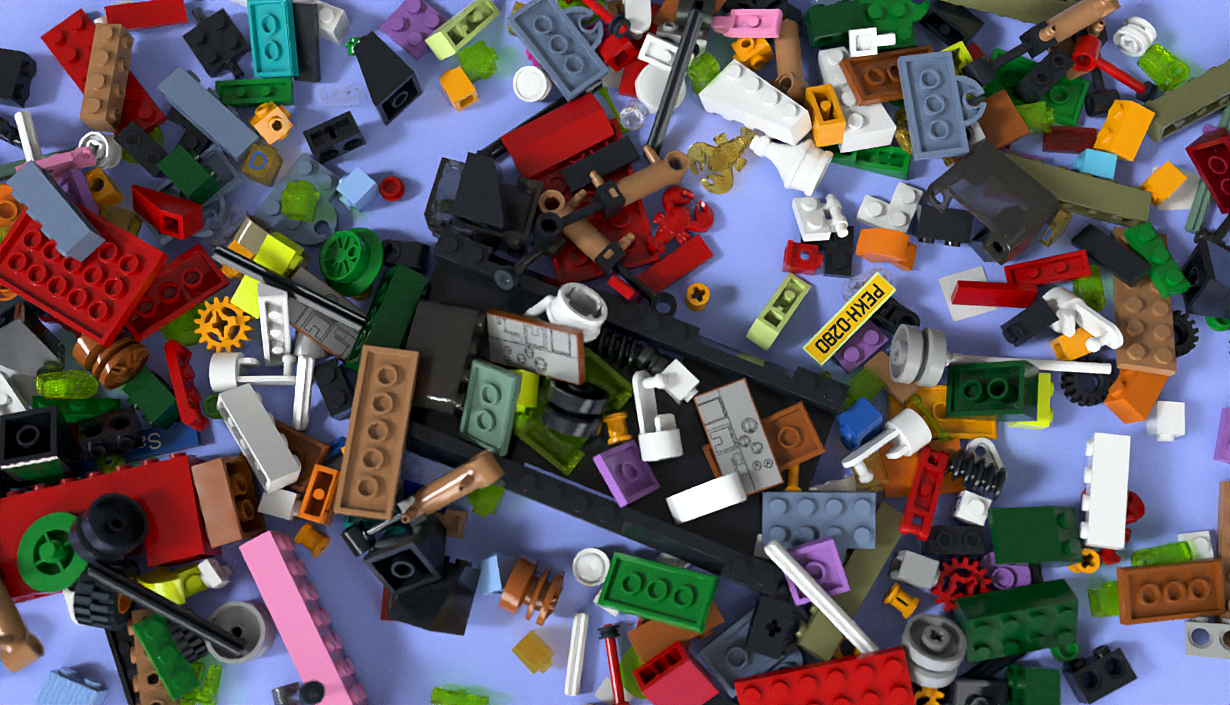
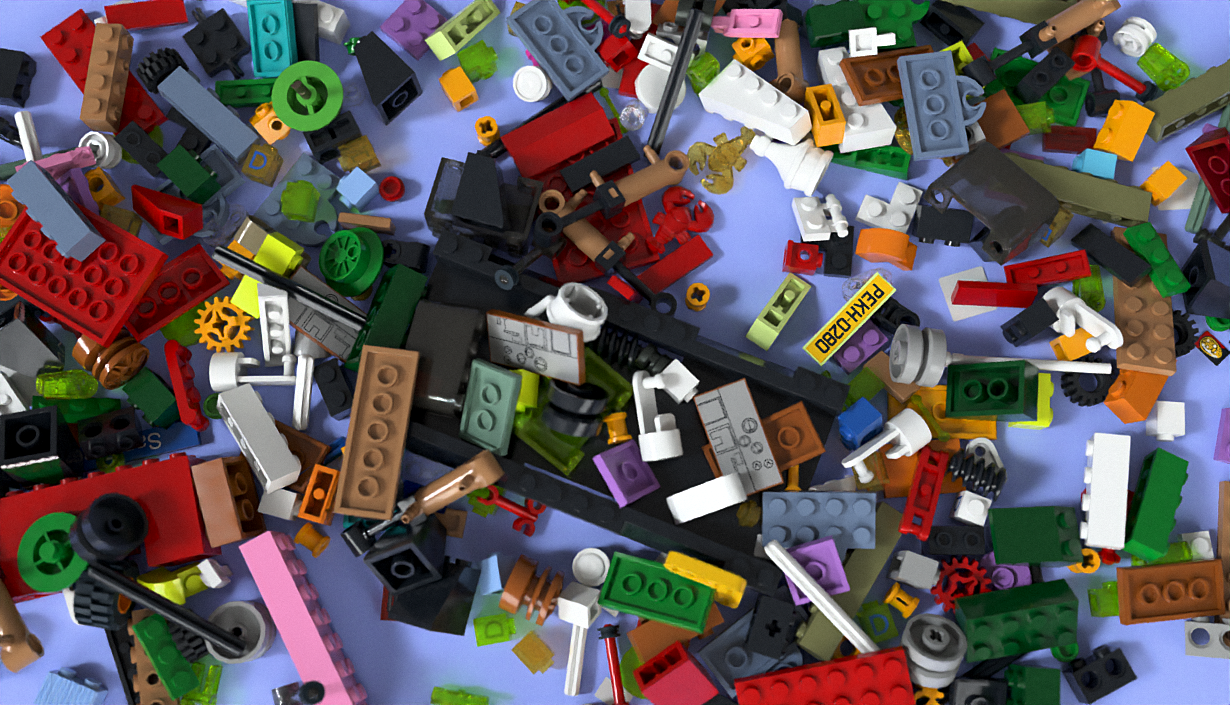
(159, 67): none -> black tyre
(307, 96): none -> bright green piece
(358, 154): none -> clear yellow brick
(377, 224): none -> medium nougat tile
(484, 124): none -> light orange bush
(494, 629): none -> clear neon green brick
(527, 515): none -> red bar
(579, 604): none -> white brick
(728, 585): none -> yellow beam
(748, 514): none -> clear yellow plate
(877, 621): none -> clear neon green brick
(1155, 505): none -> green brick
(1211, 348): none -> sticker

